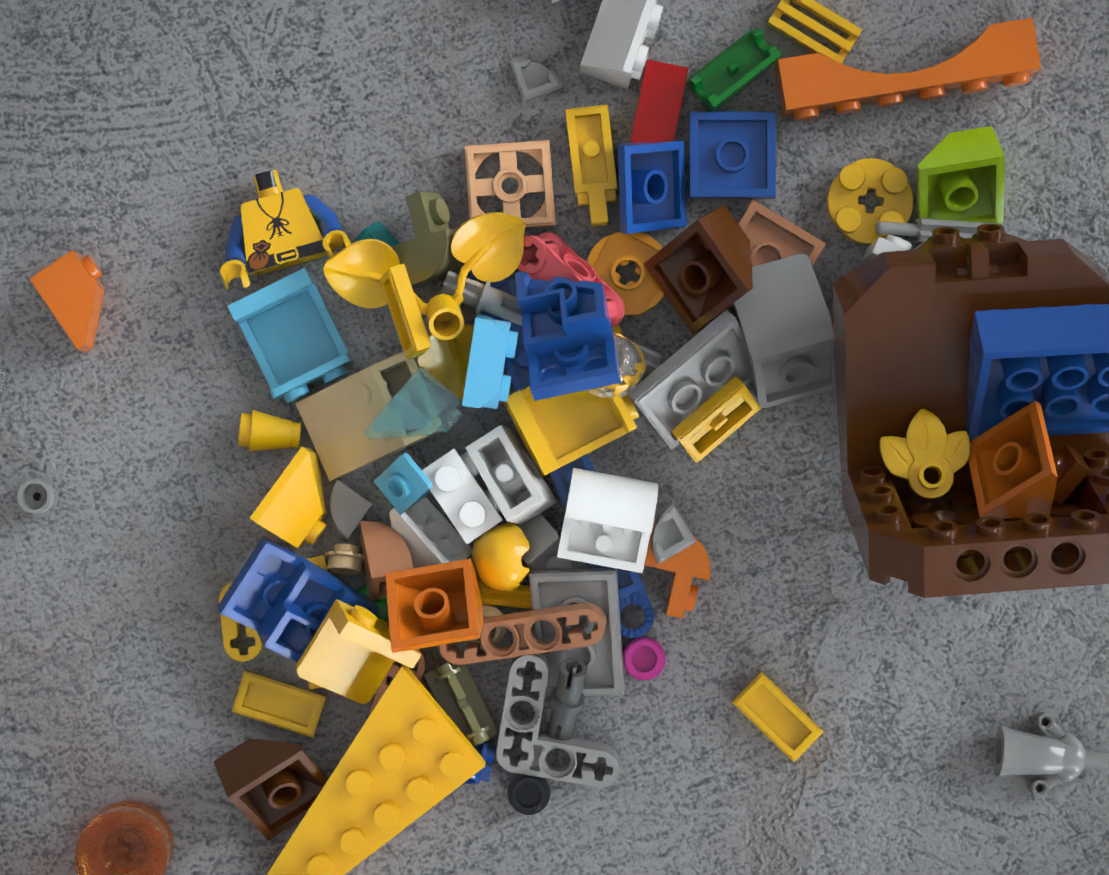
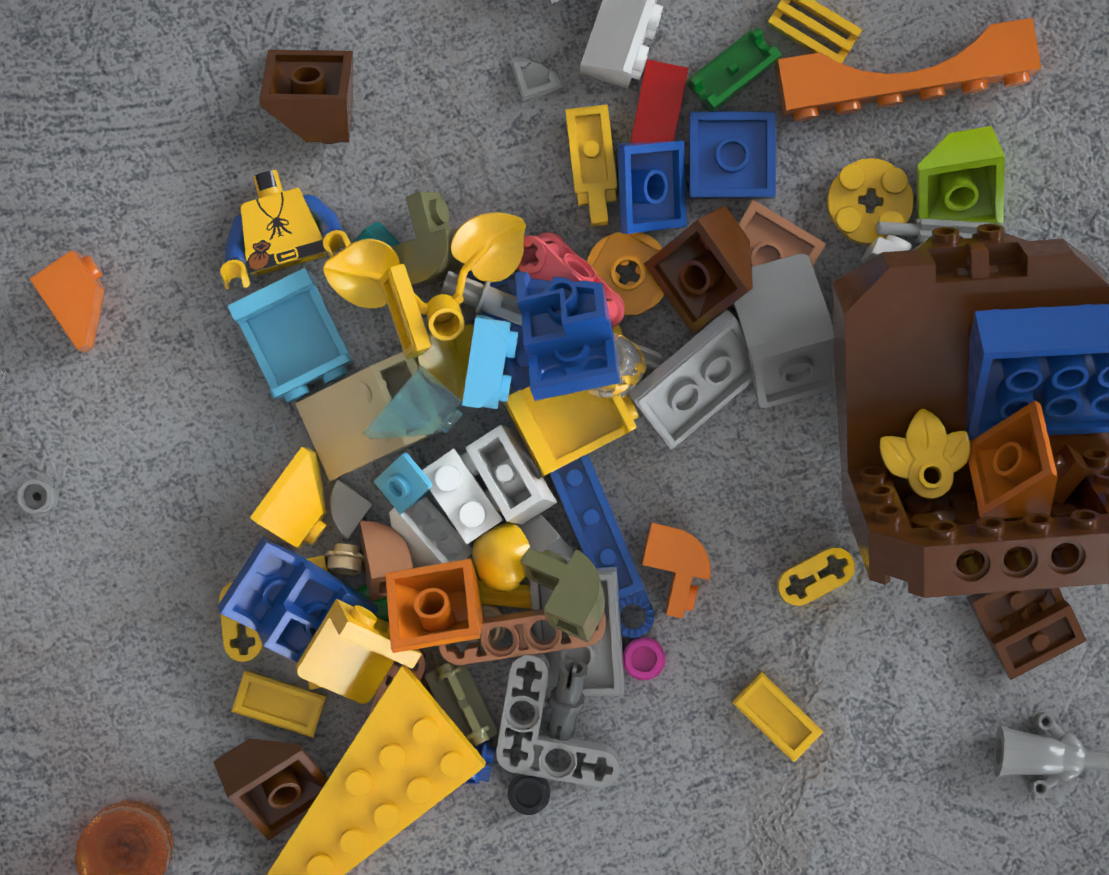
(267, 432): yellow cone -> none
(310, 92): none -> reddish brown slope
(538, 150): light nougat piece -> none
(577, 594): none -> olive brick
(608, 520): white brick -> none
(670, 535): light grey tile -> none
(713, 415): yellow tile -> none
(821, 585): none -> yellow beam
(1027, 626): none -> reddish brown slope

